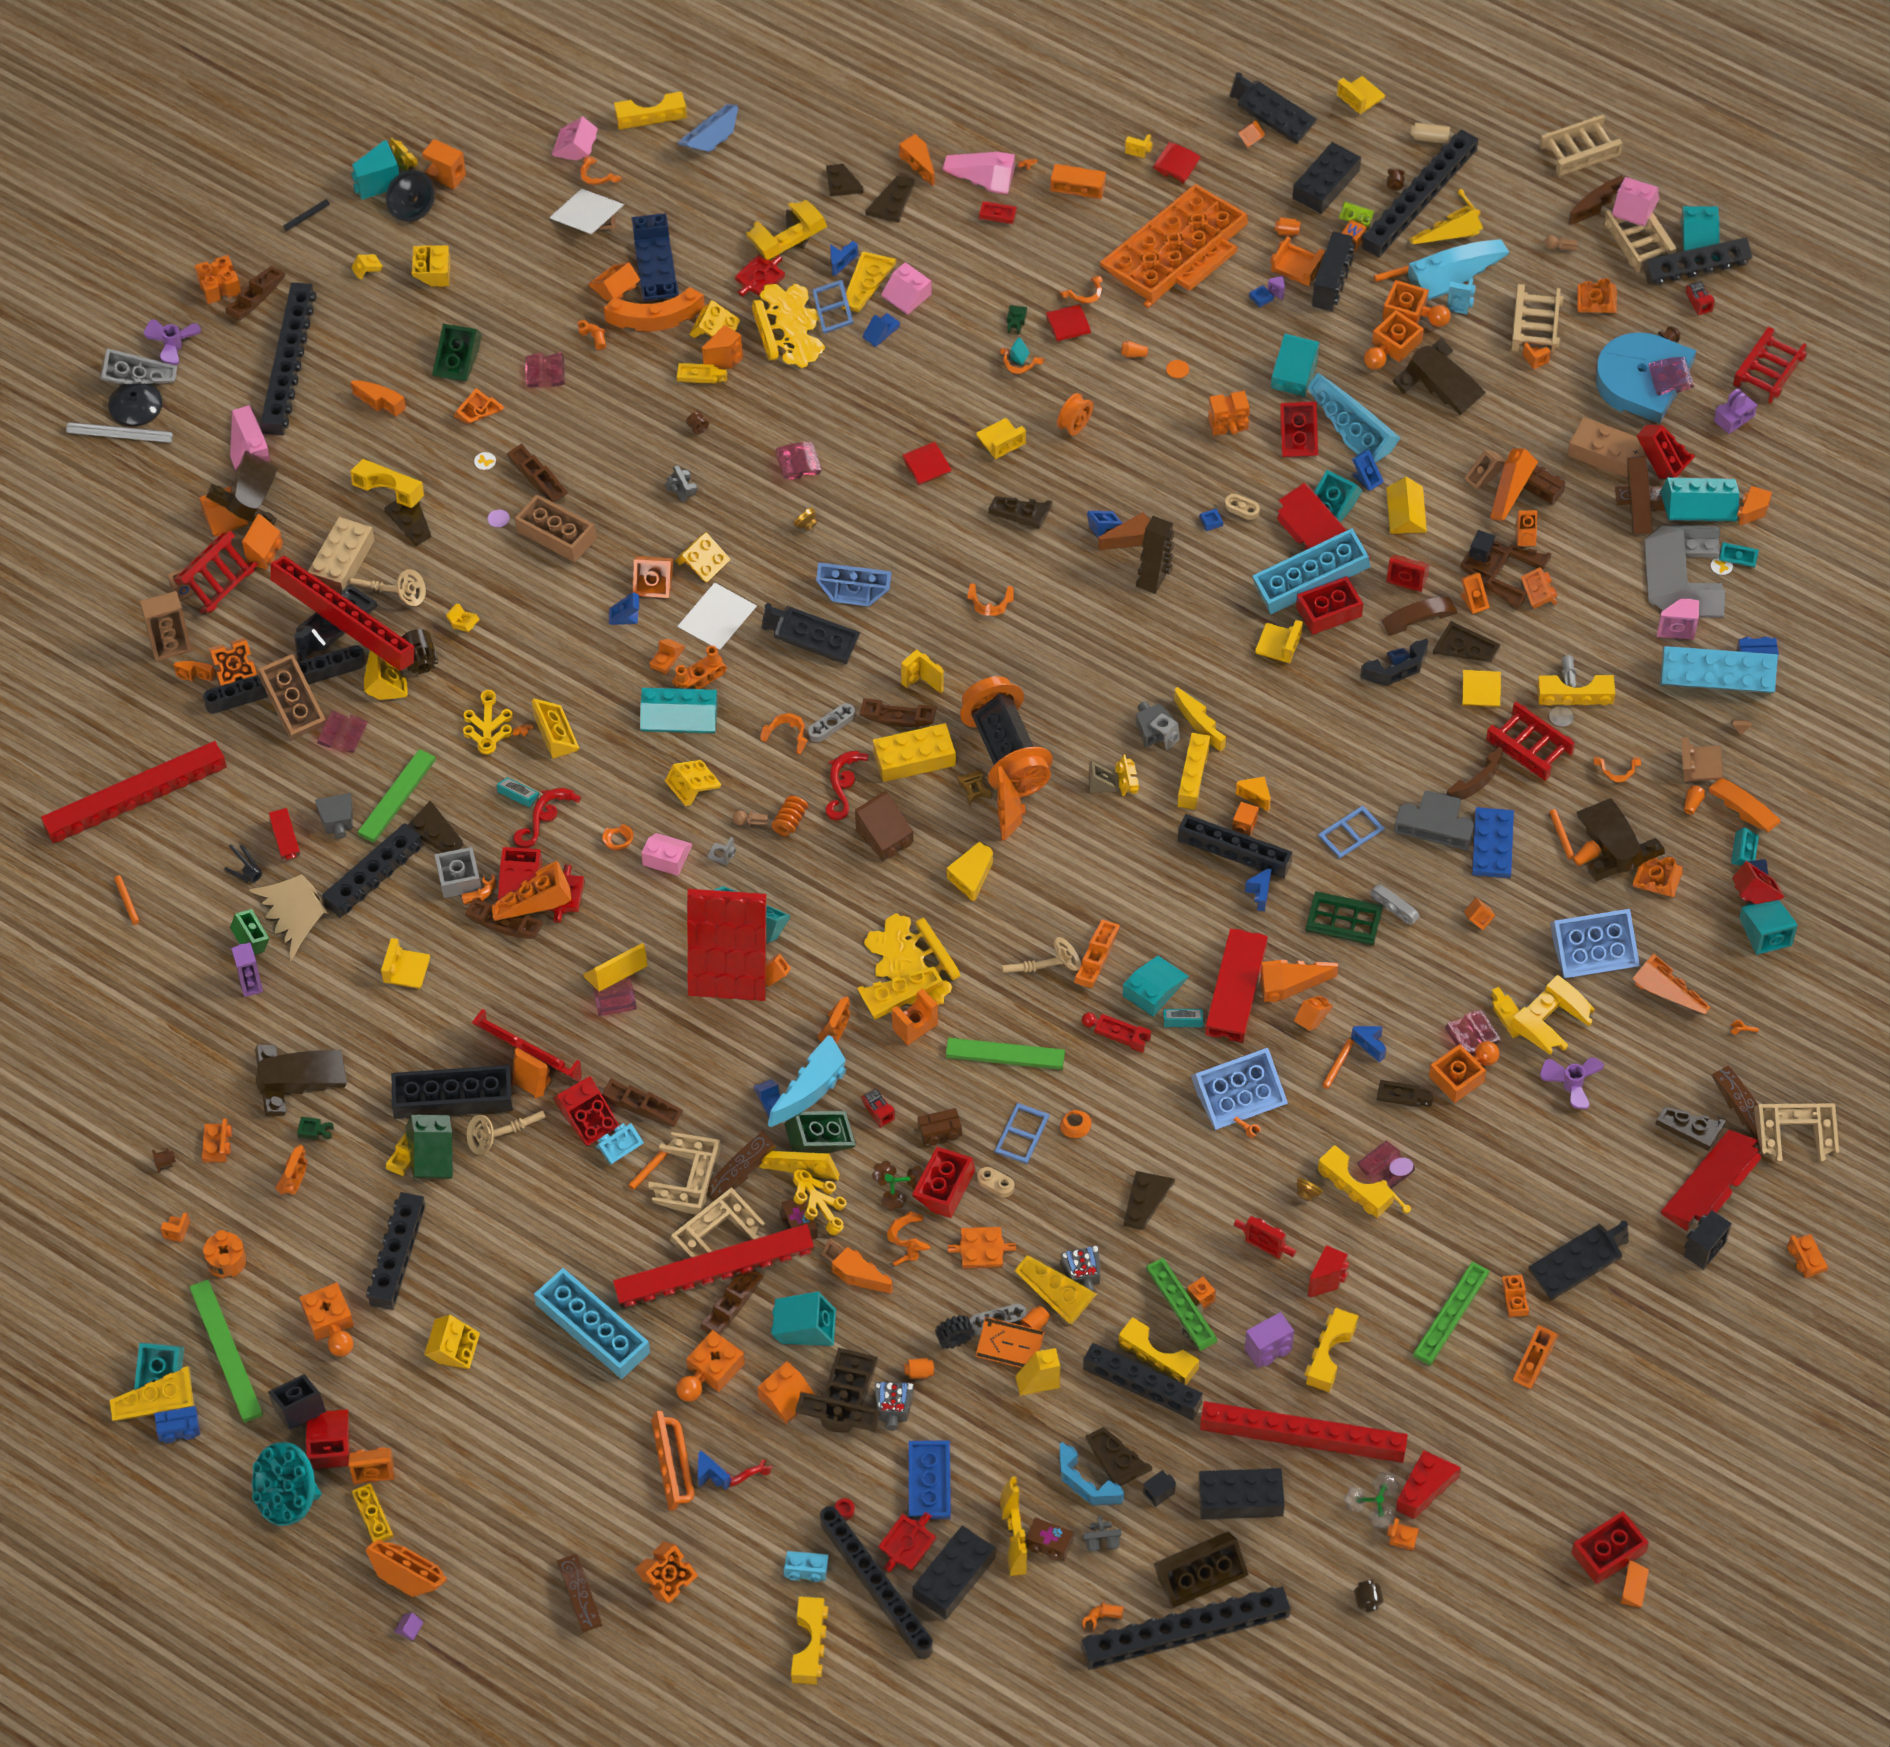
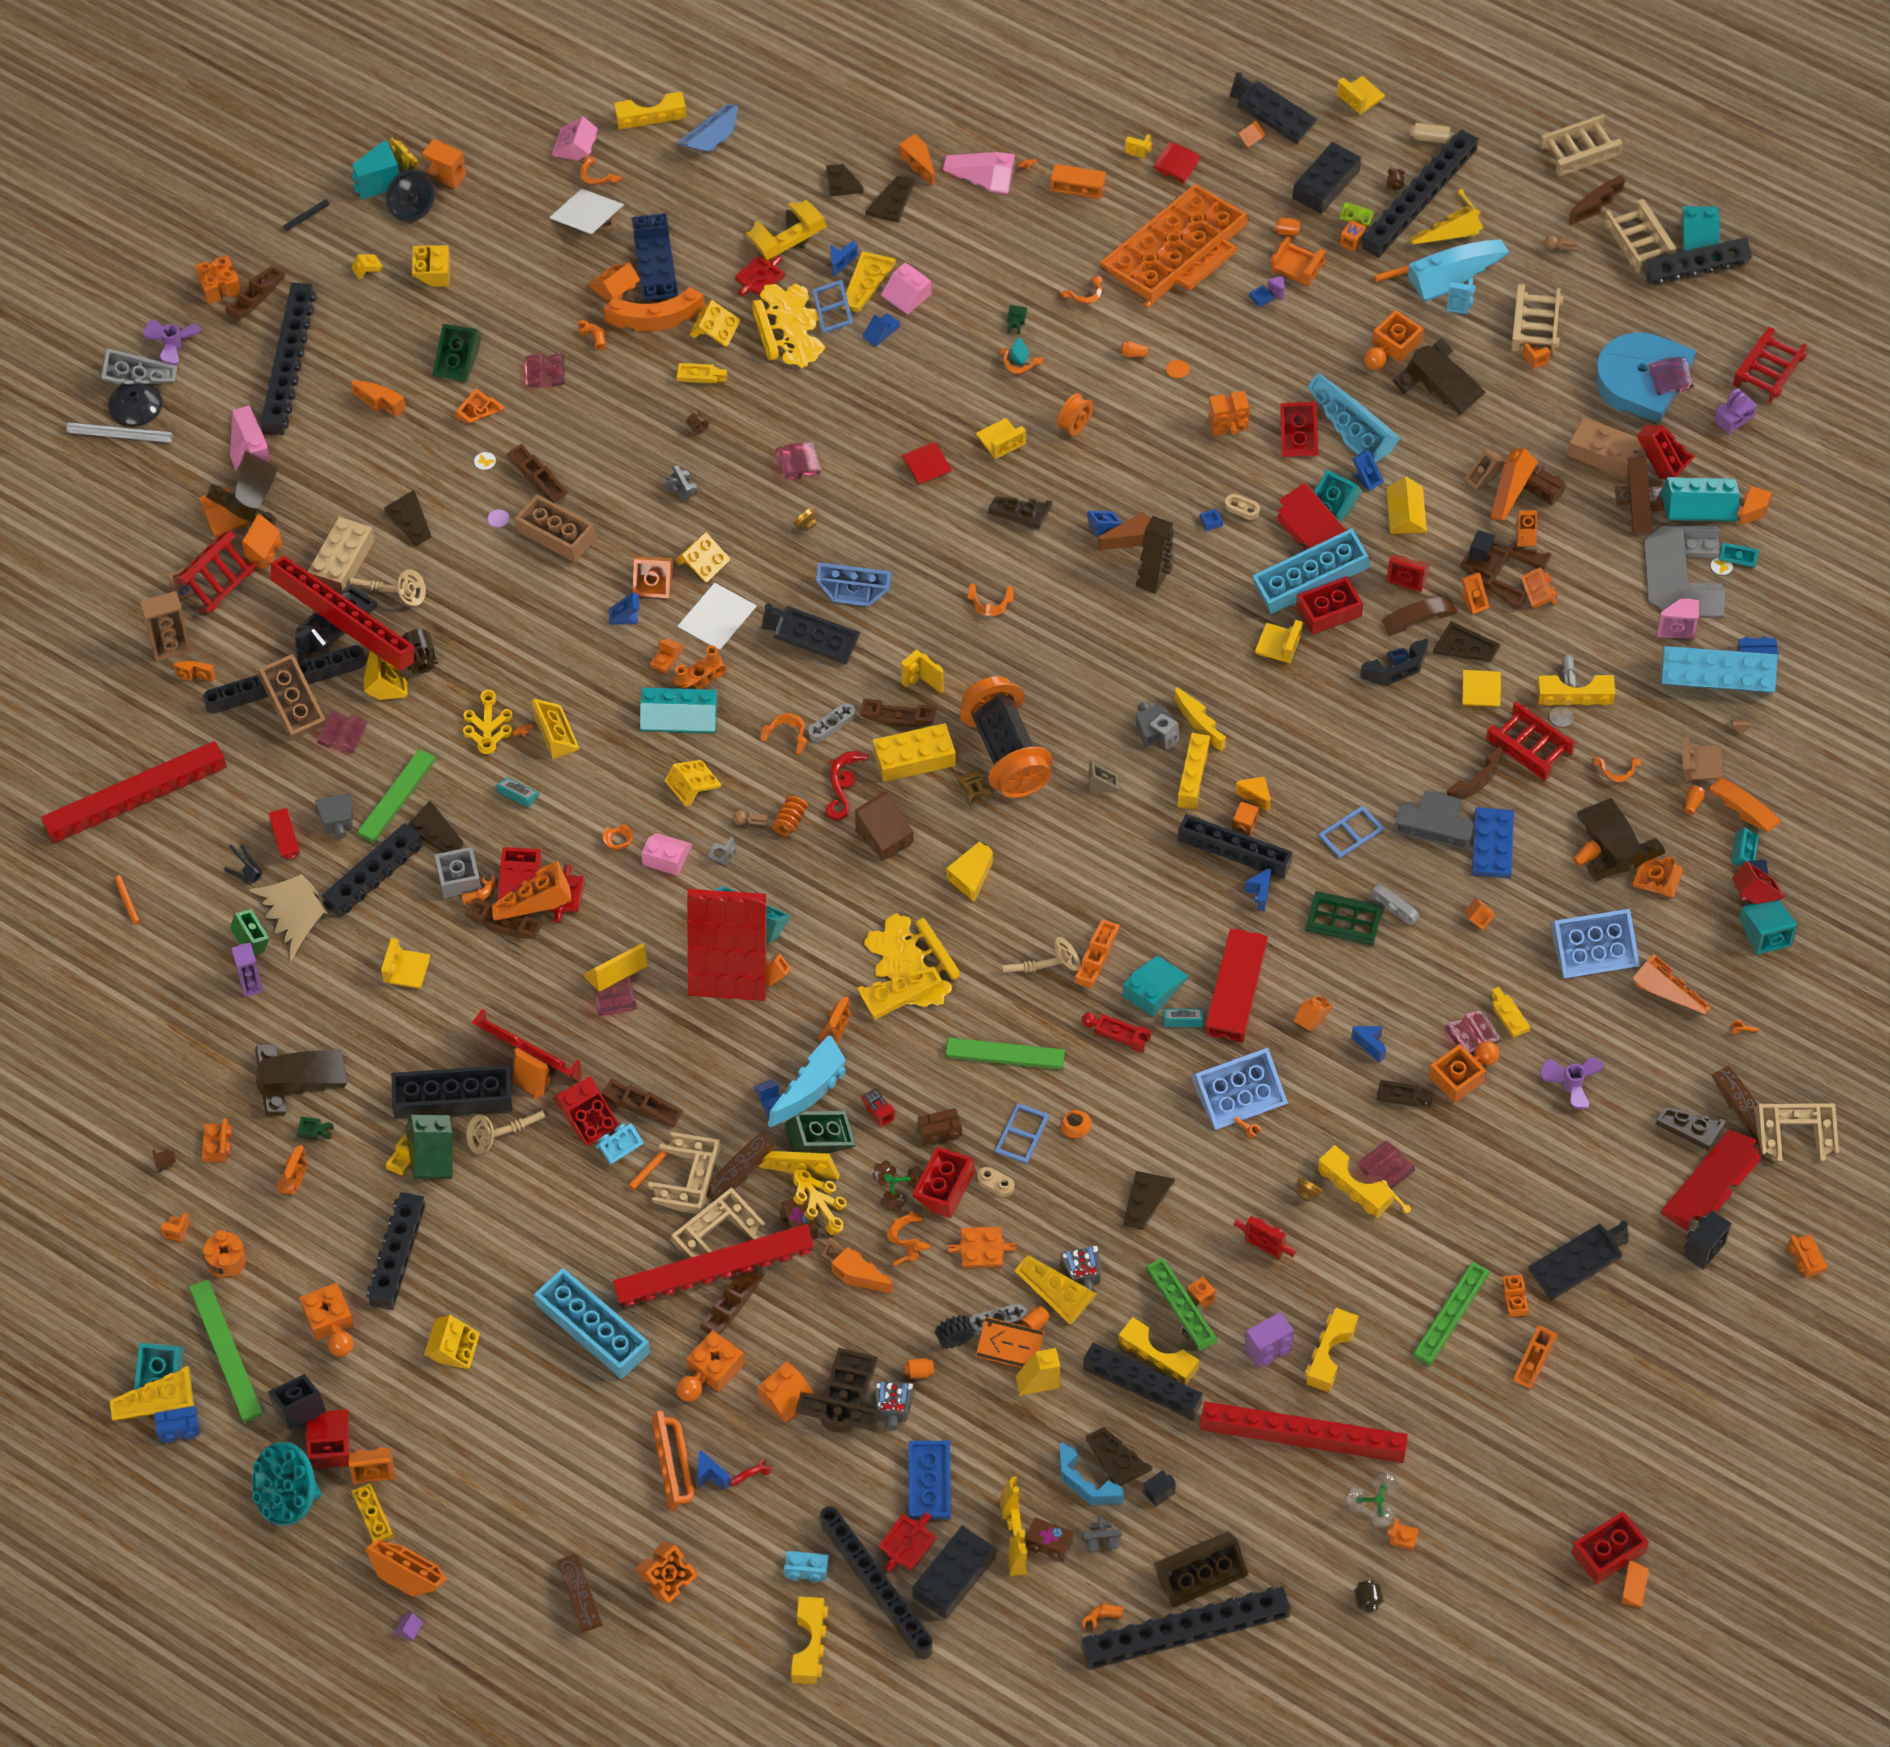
(232, 661): orange brick -> none
(371, 475): yellow arch -> none
(460, 619): yellow bracket -> none
(538, 814): red plant -> none
(723, 349): orange slope -> none
(804, 1320): teal slope -> none
(845, 1508): red tile -> none
(923, 1010): orange piece -> none
(997, 212): red plate -> none
(1008, 805): orange wedge -> none
(1068, 322): red slope -> none
(1126, 769): yellow hinge -> none
(1241, 1493): black brick -> none
(1284, 980): orange wedge -> none
(1295, 365): teal slope -> none
(1328, 1272): red slope -> none
(1333, 271): black brick -> none
(1337, 1064): orange bar -> none
(1401, 1166): lavender sticker -> none
(1412, 303): orange brick -> none
(1425, 1483): red wedge -> none
(1530, 1020): yellow wedge -> none
(1561, 833): orange bar -> none
(1597, 297): orange slope -> none
(1635, 201): bright pink slope -> none
(1671, 334): reddish brown brick -> none
(1699, 297): red leg -> none

